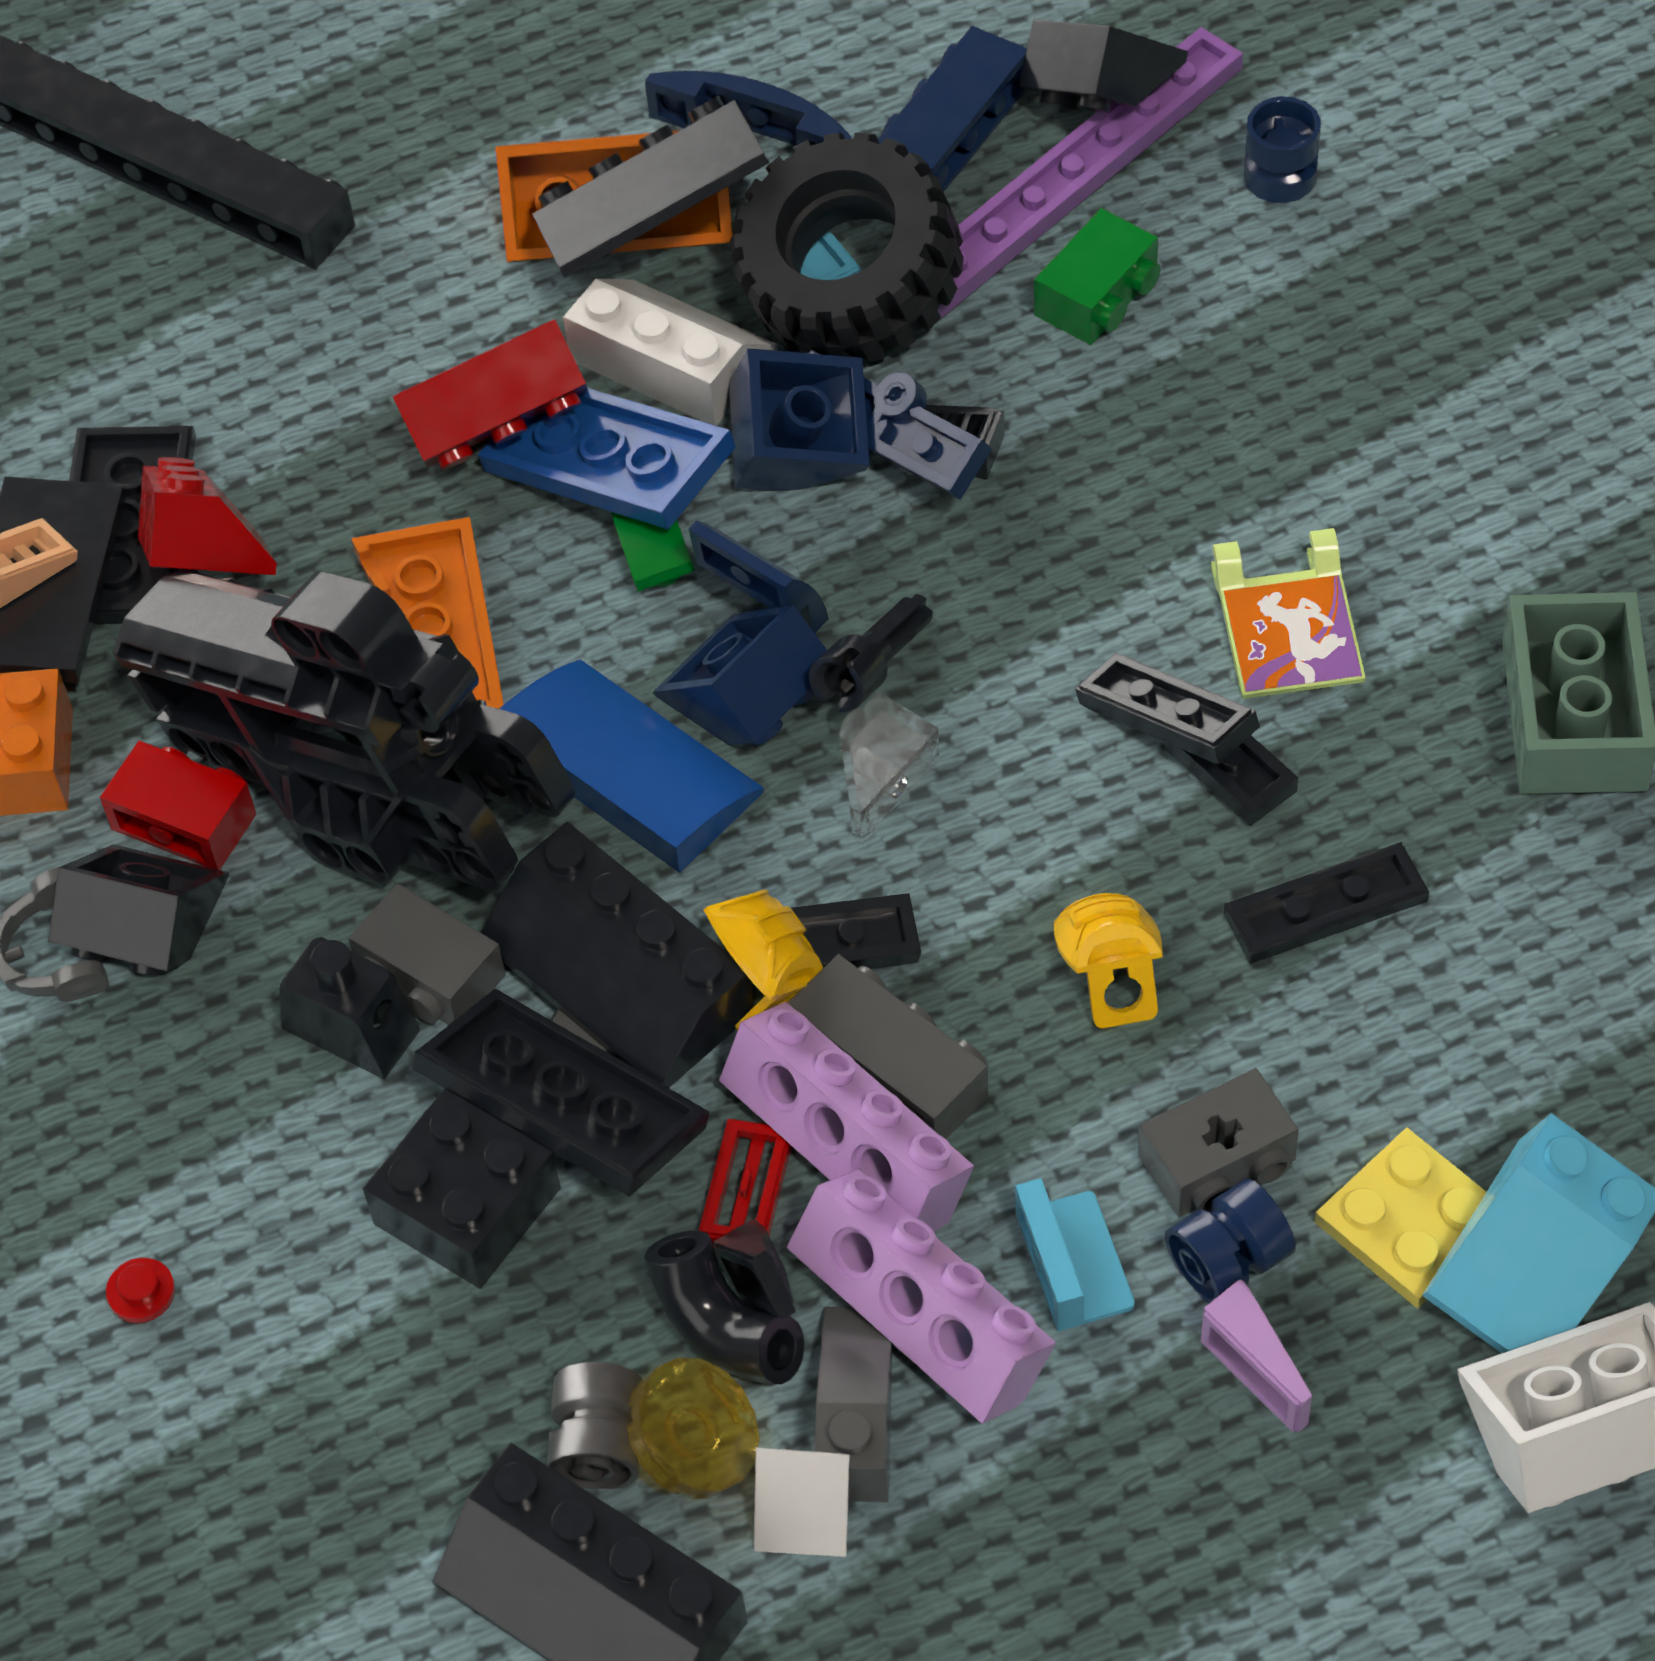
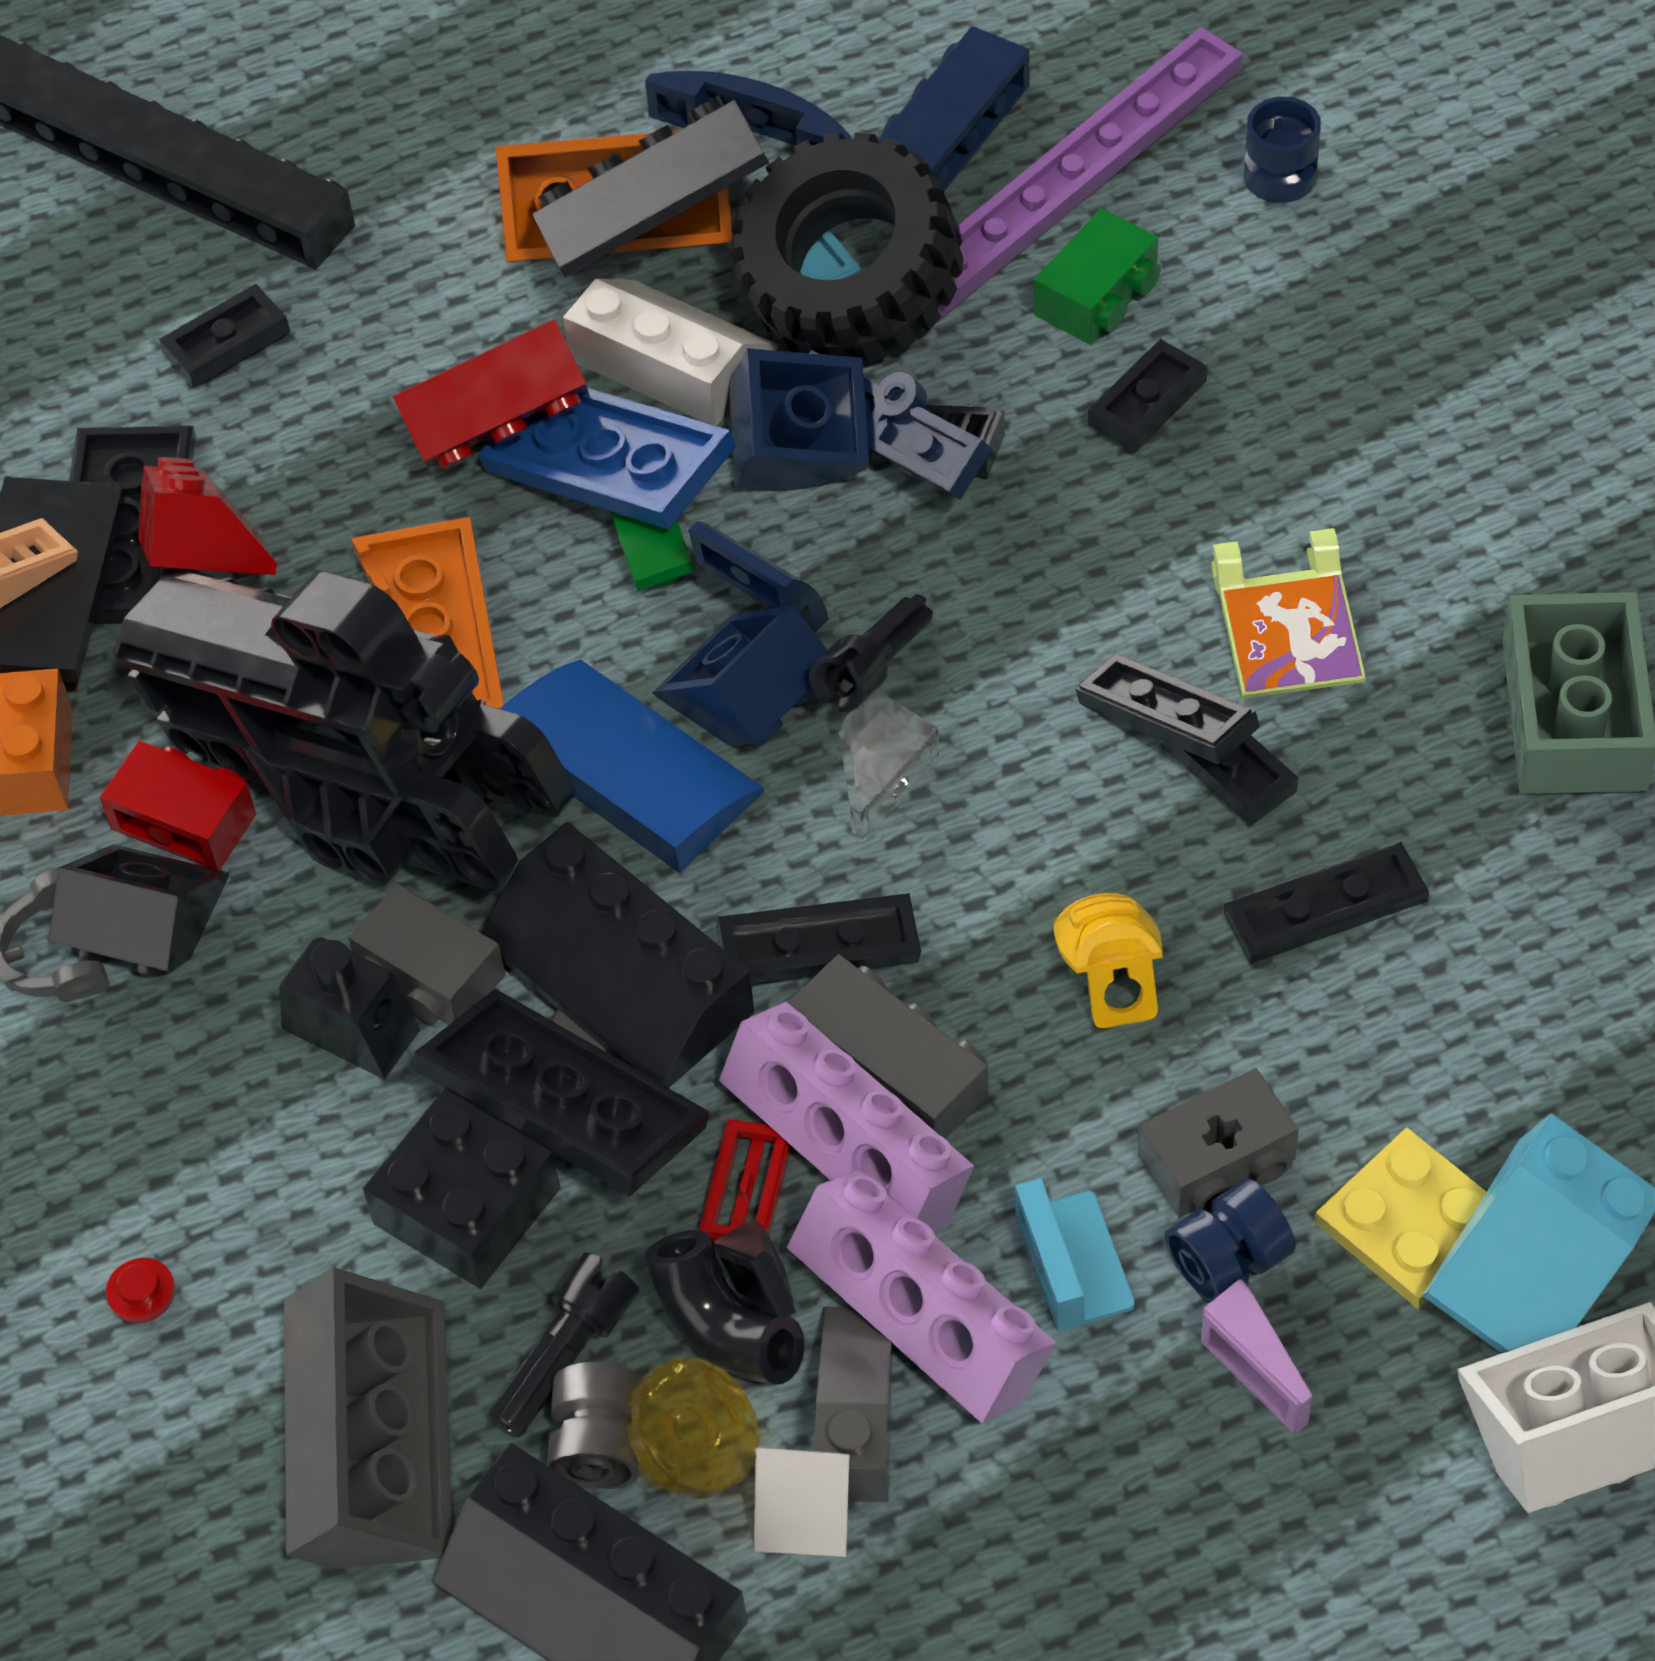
(224, 335): none -> black plate
(365, 1423): none -> dark grey slope
(582, 1314): none -> black piece
(766, 945): yellow piece -> none
(1094, 65): black slope -> none
(1147, 395): none -> black plate

